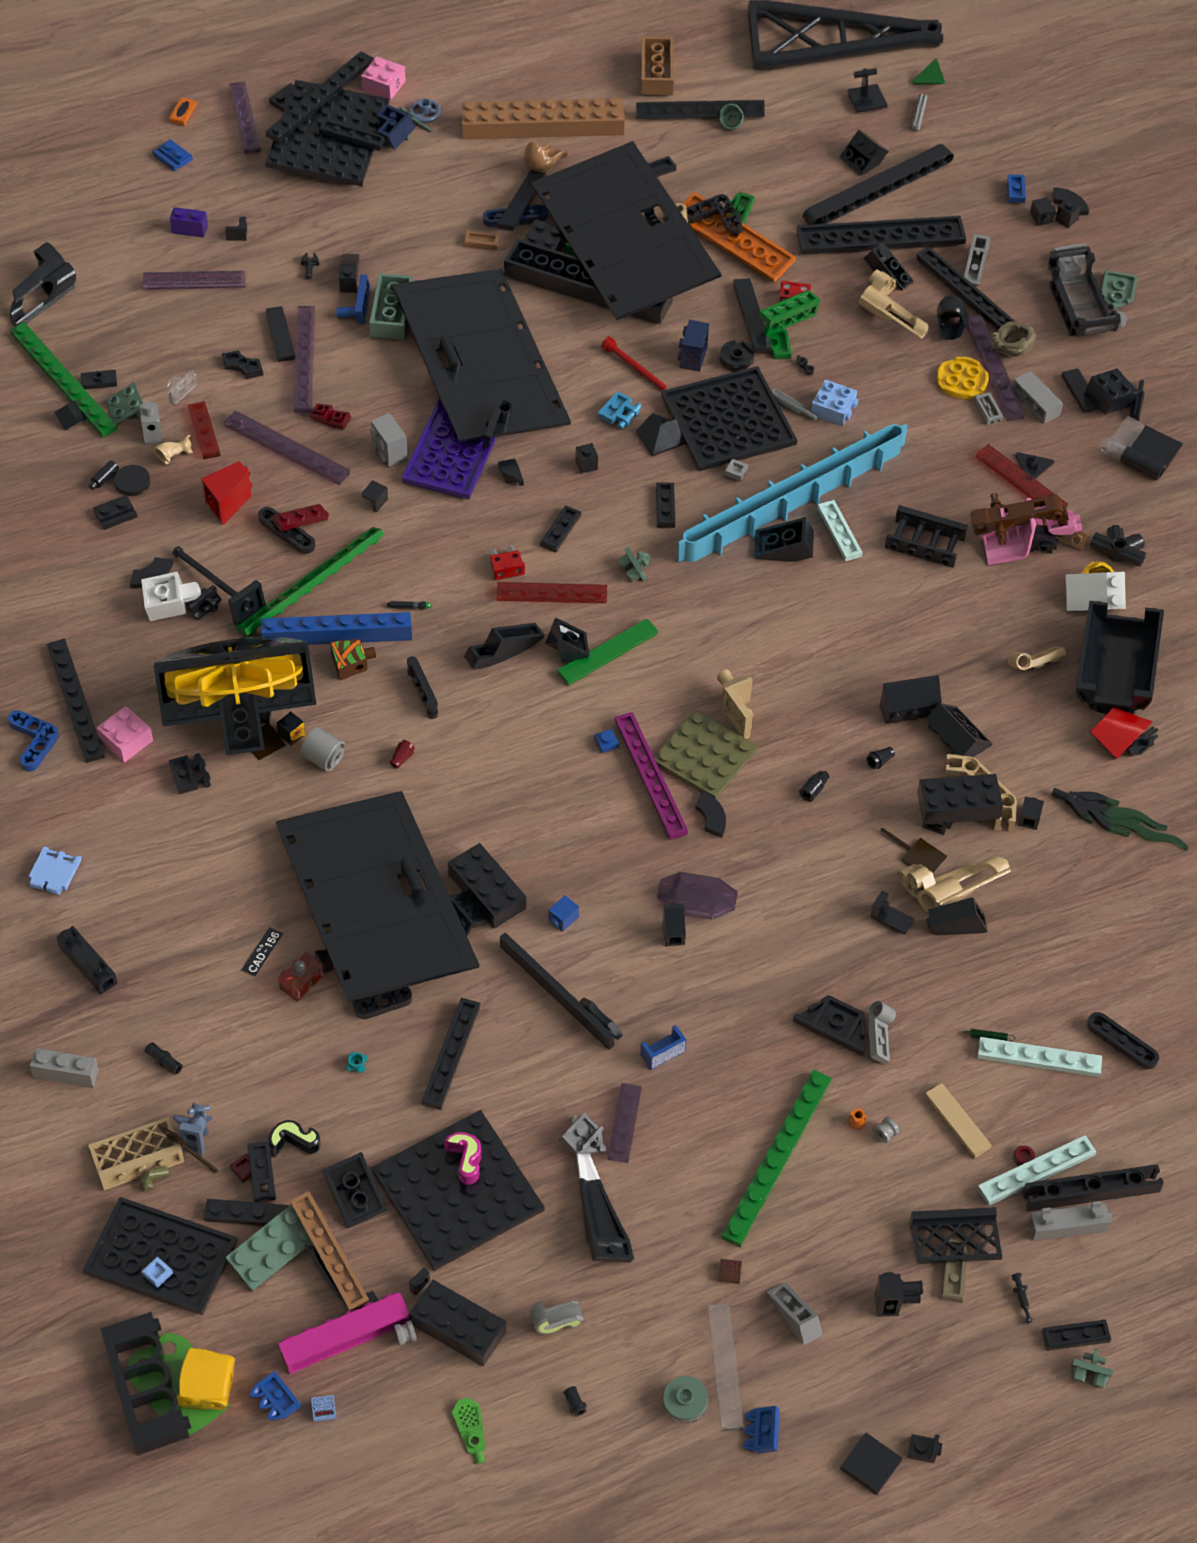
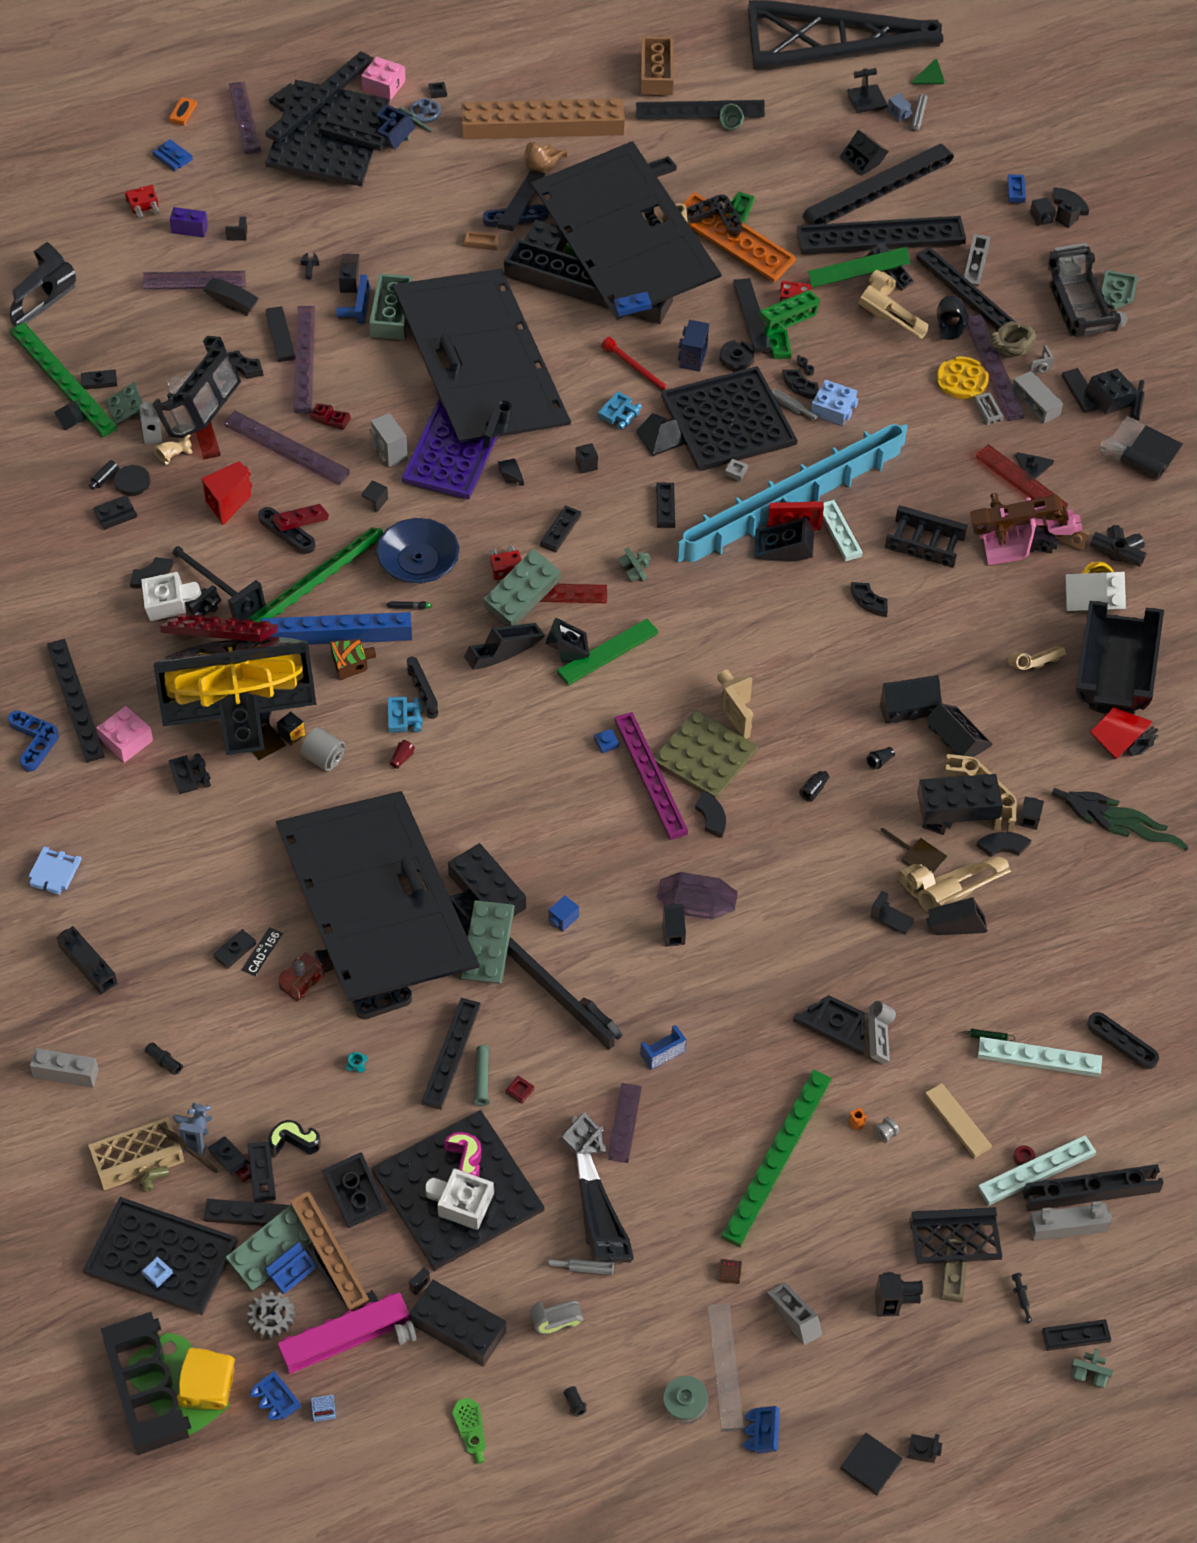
(142, 200): none -> red piece
(201, 393): none -> windscreen
(219, 628): none -> dark red plate
(228, 1155): none -> black plate
(231, 295): none -> black slope
(234, 948): none -> black plate
(271, 1324): none -> light grey gear
(290, 1268): none -> blue plate
(398, 717): none -> dark azure plate
(417, 550): none -> dark blue dish
(437, 90): none -> black tile
(462, 1189): none -> white brick
(482, 1076): none -> sand green pin
(489, 940): none -> sand green plate
(519, 1089): none -> dark red tile
(522, 588): none -> sand green brick
(584, 1265): none -> light grey axle
(632, 303): none -> blue plate
(790, 511): none -> red plate
(799, 384): none -> black tile
(859, 267): none -> green tile
(868, 599): none -> black tile
(899, 107): none -> sand blue brick
(1003, 842): none -> black tile
(1043, 364): none -> light grey bracket

